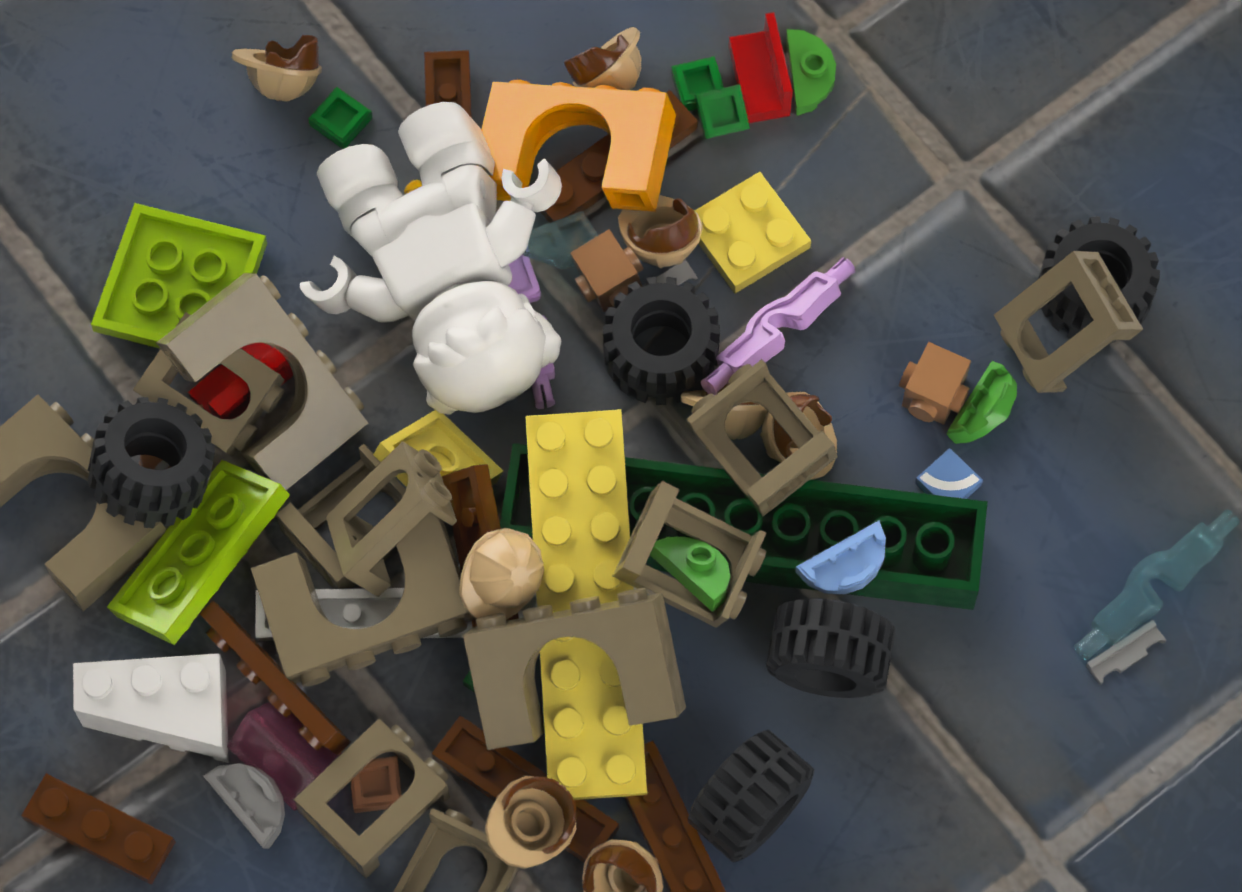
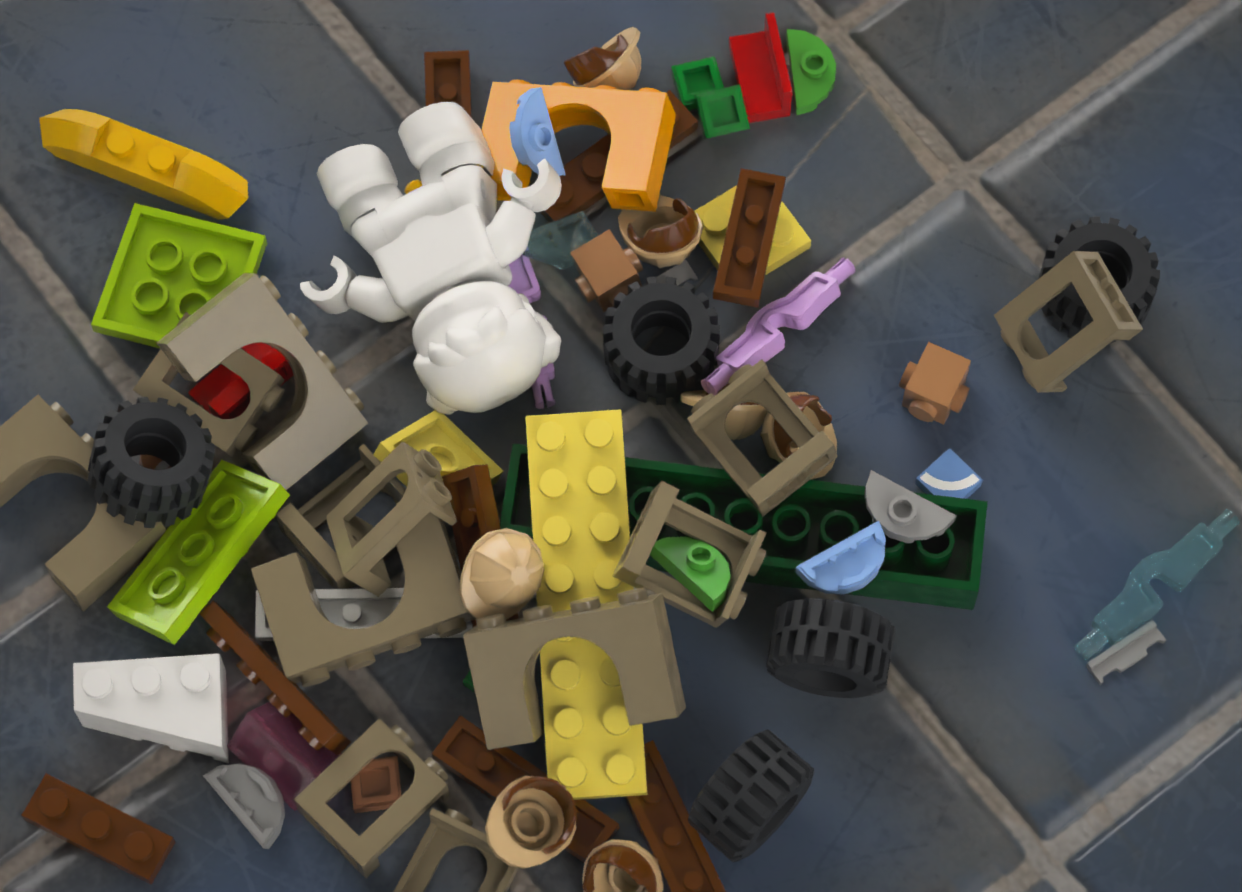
(144, 161): none -> yellow brick
(282, 71): tan piece -> none
(340, 118): green tile -> none
(533, 133): none -> light blue plate
(749, 238): none -> reddish brown plate
(904, 513): none -> light grey plate
(986, 406): bright green plate -> none

